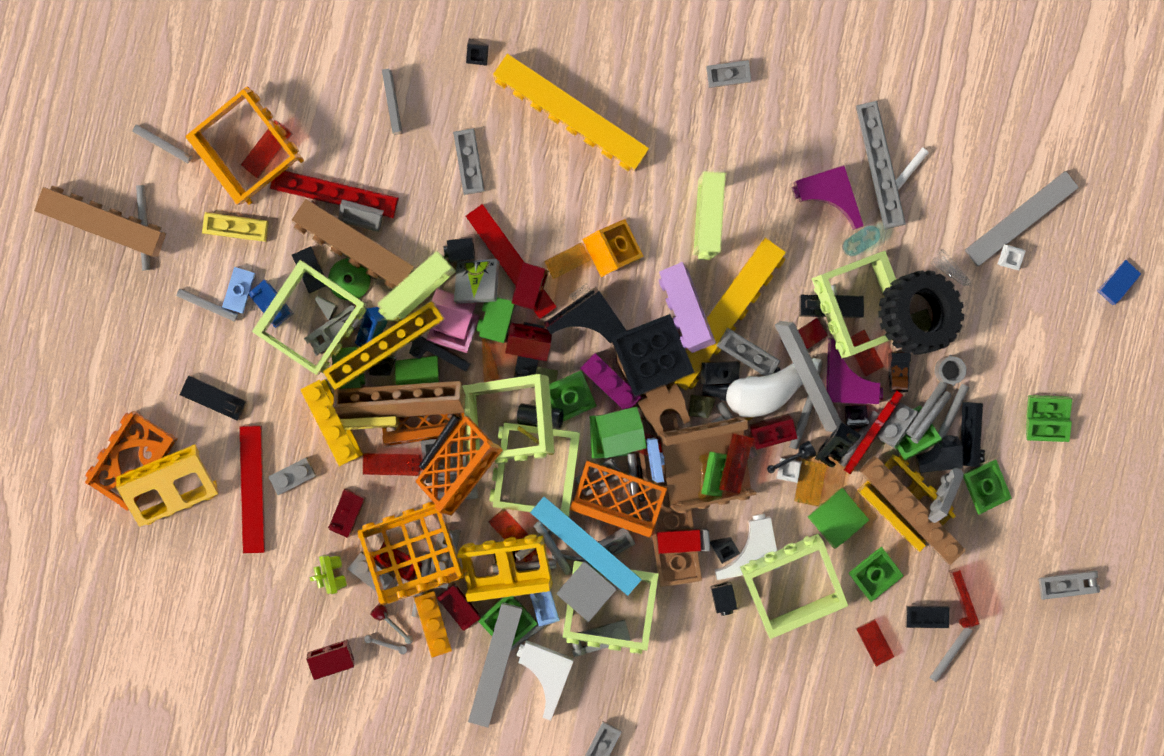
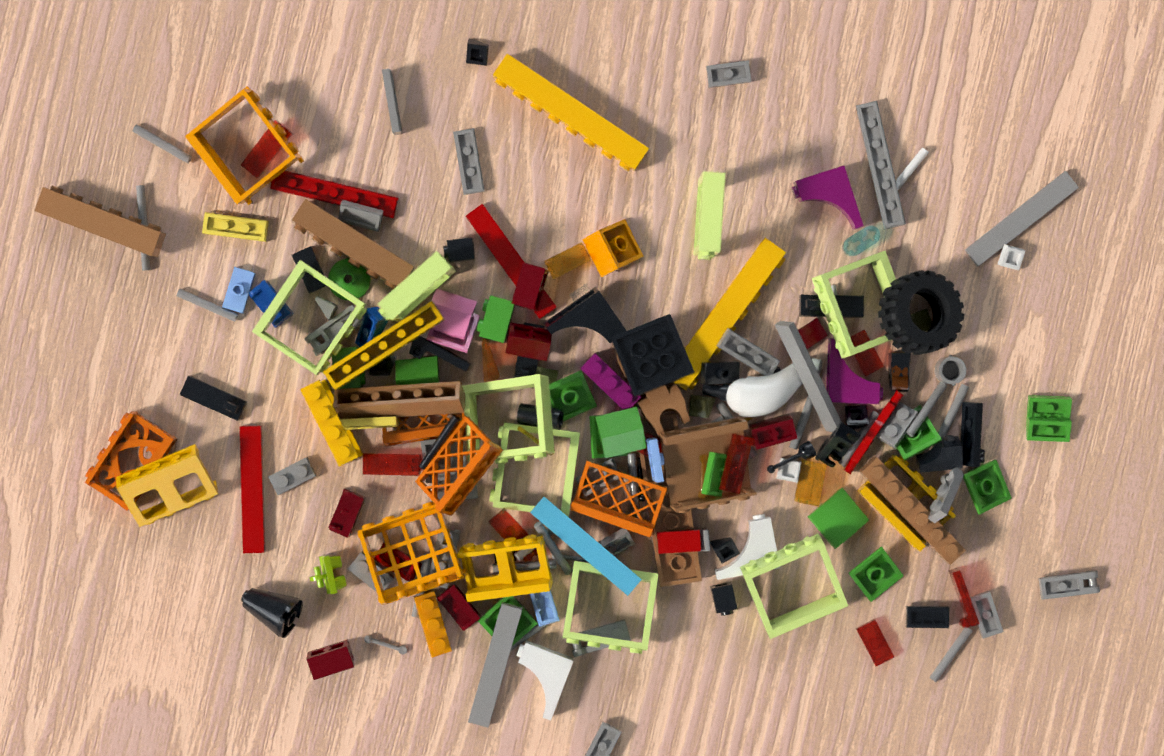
(273, 609): none -> black cone
(380, 613): hinge -> none
(476, 281): light grey tile -> none
(586, 591): light grey tile -> none
(687, 307): lavender brick -> none
(931, 417): light grey bar -> none
(946, 264): clear slope -> none
(986, 614): none -> light grey plate
(1119, 282): blue slope -> none

